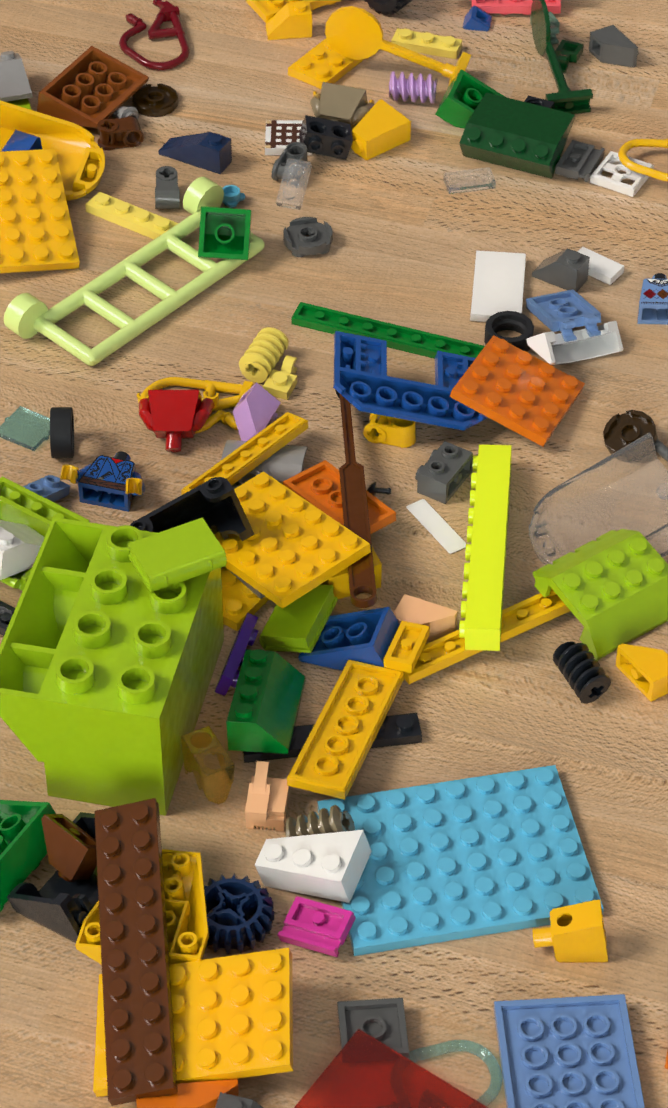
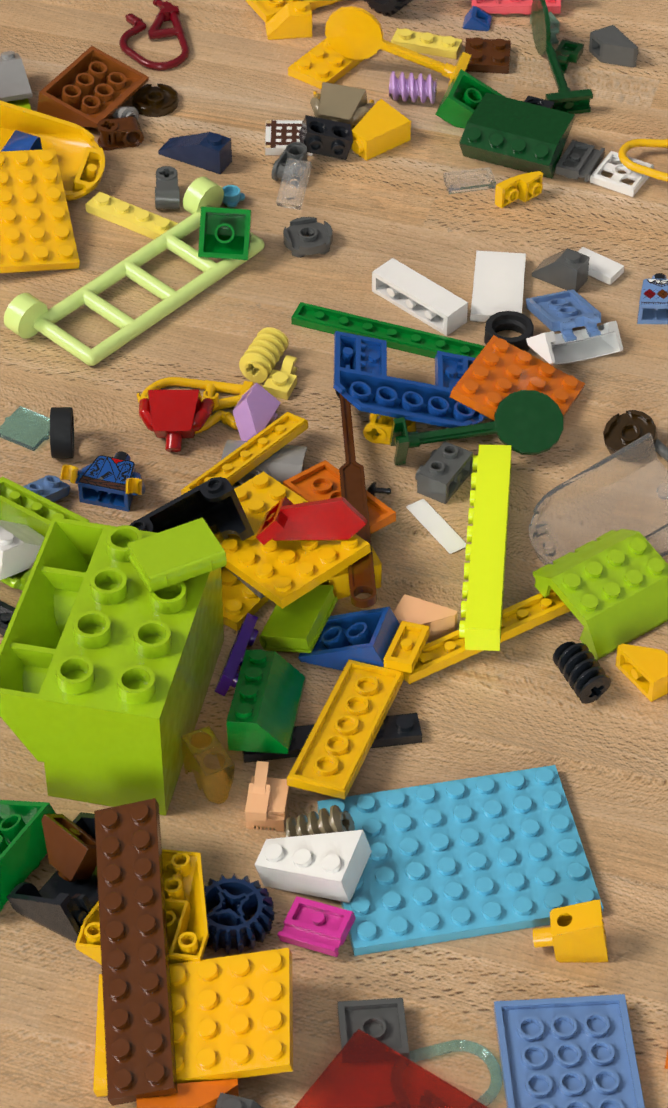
(311, 521): none -> red piece
(419, 296): none -> white brick
(488, 55): none -> reddish brown plate
(519, 187): none -> yellow slope
(523, 419): none -> dark green piece

